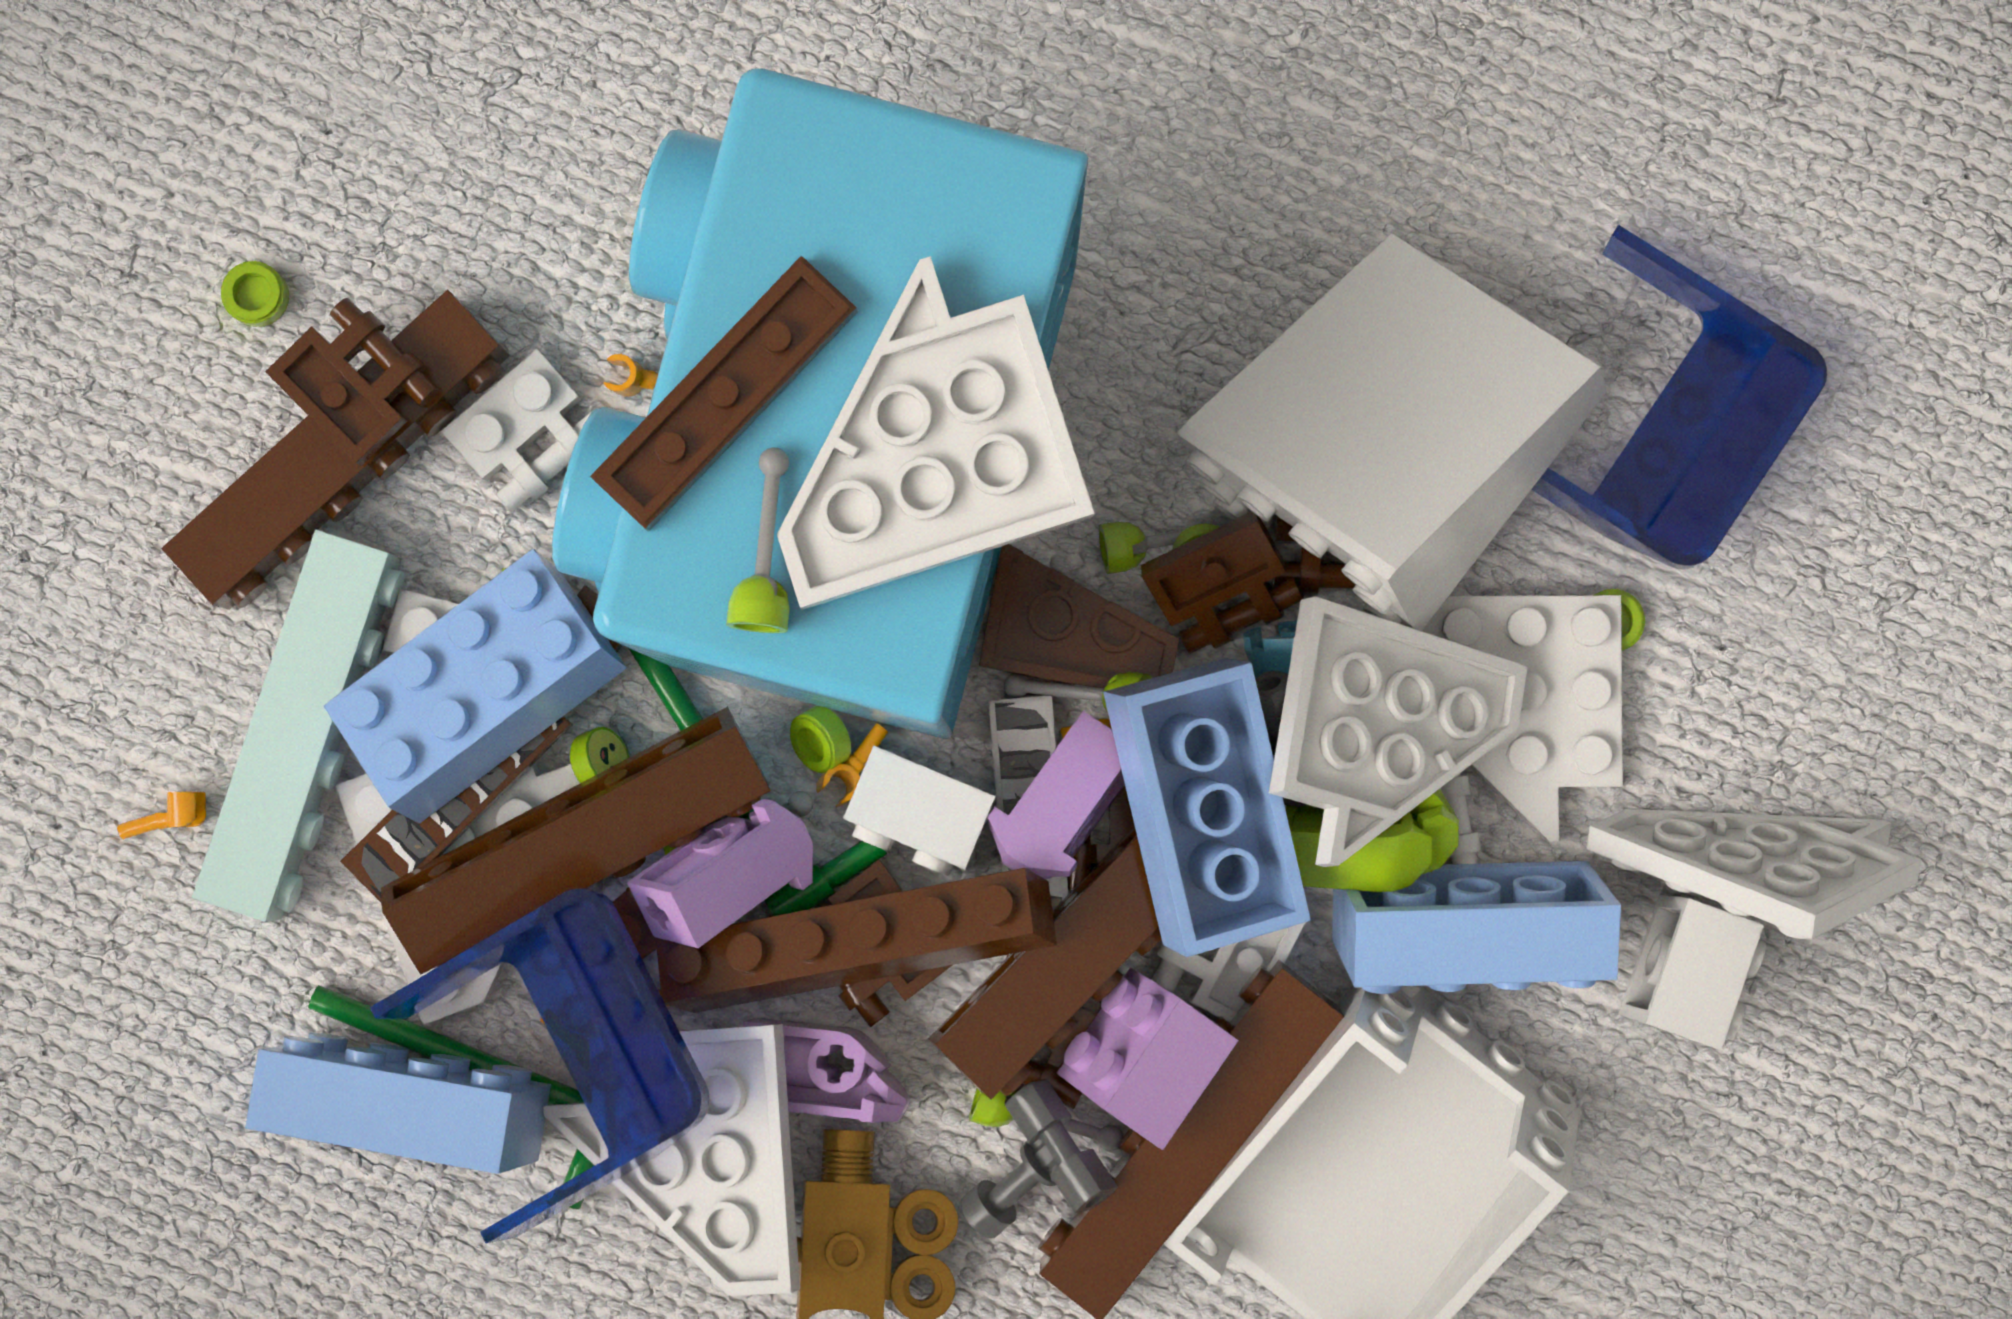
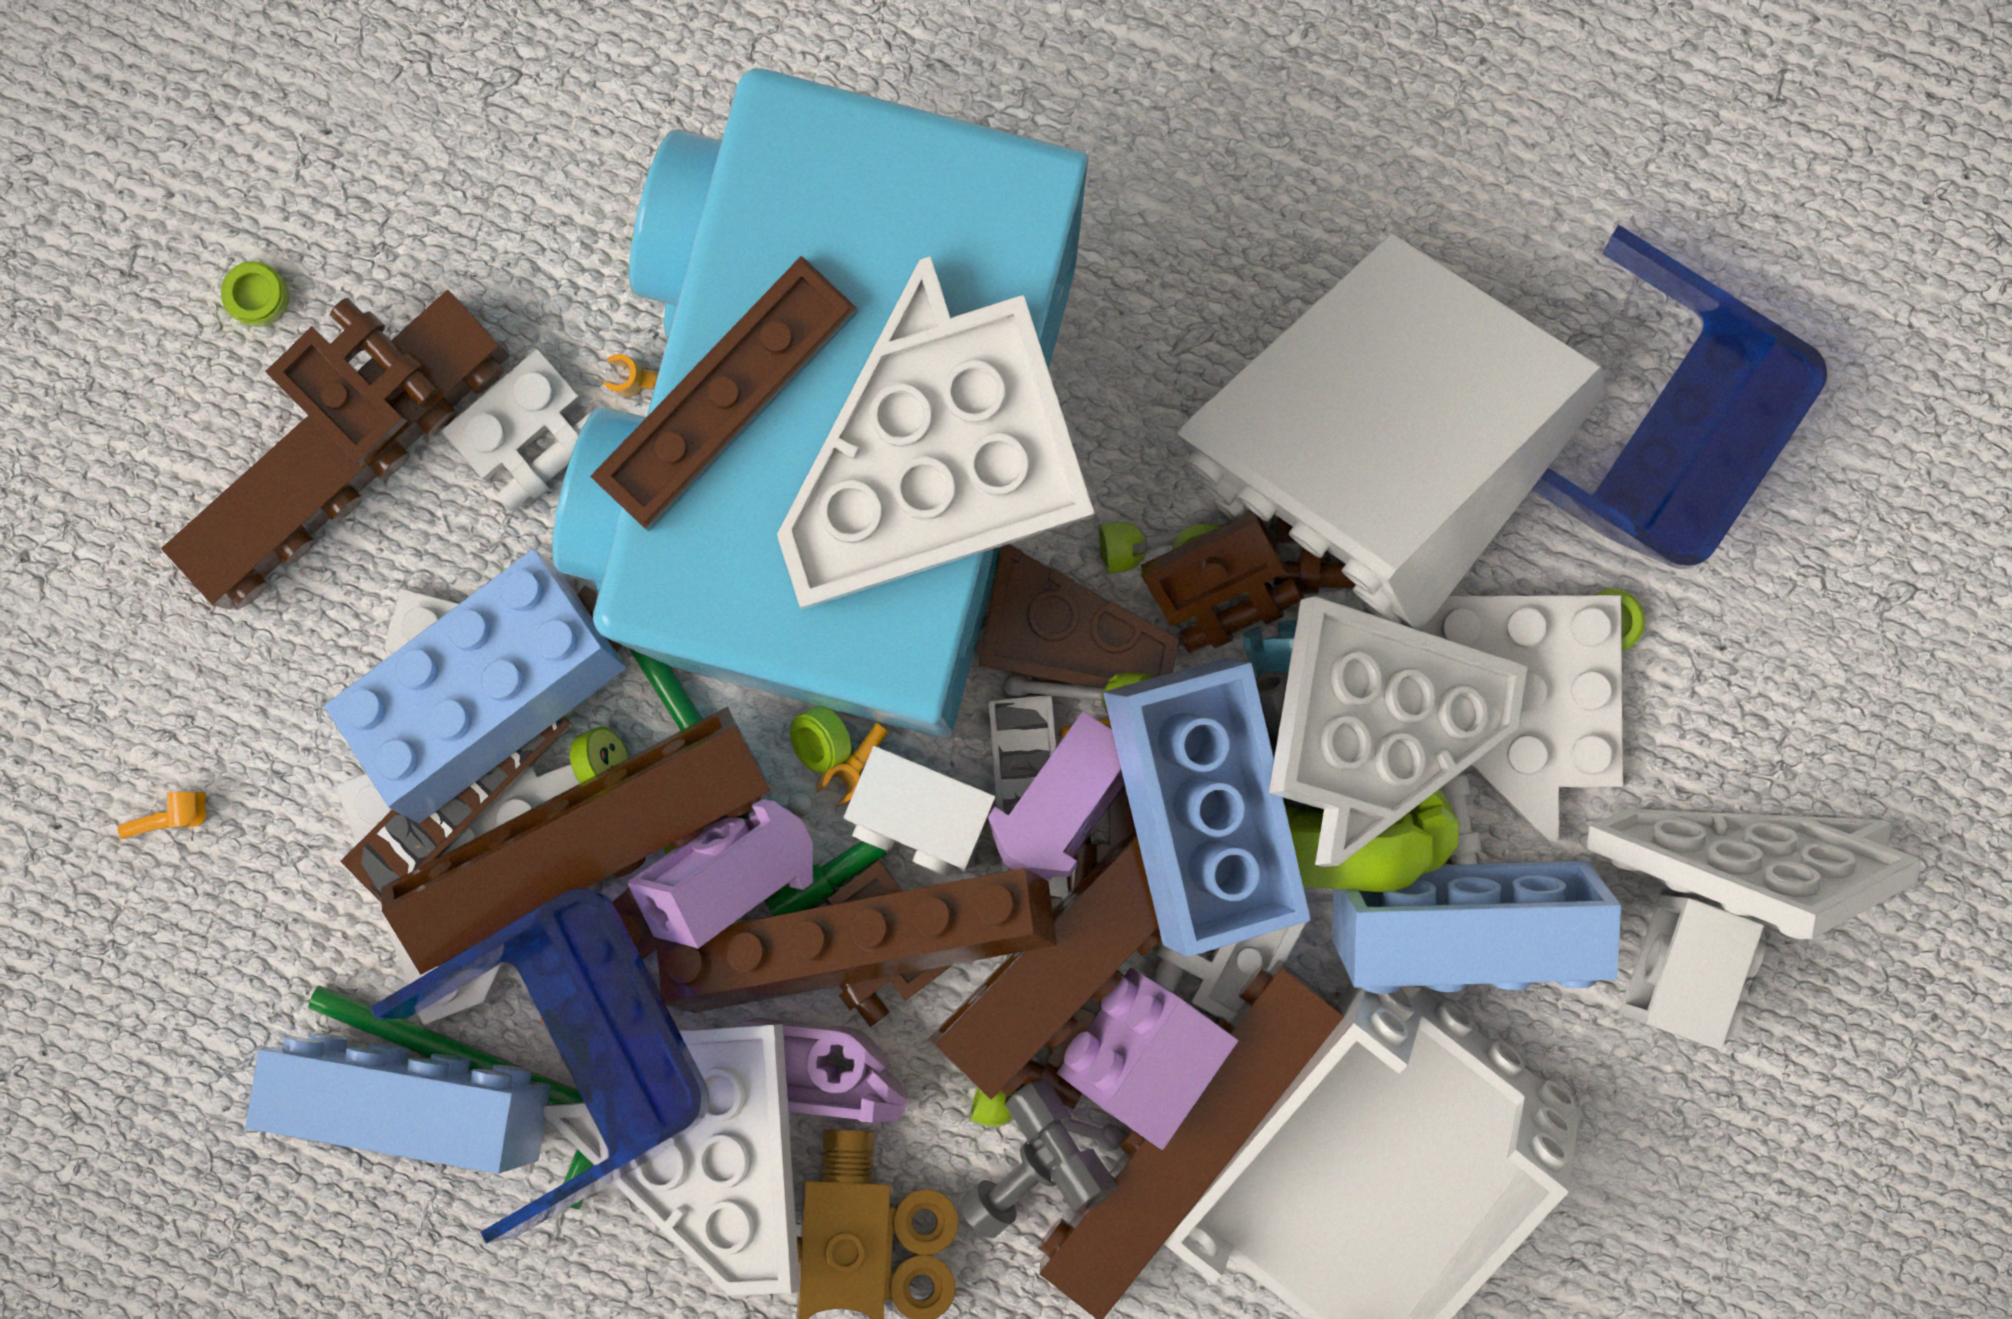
(291, 737): light aqua brick -> none
(759, 600): hinge -> none

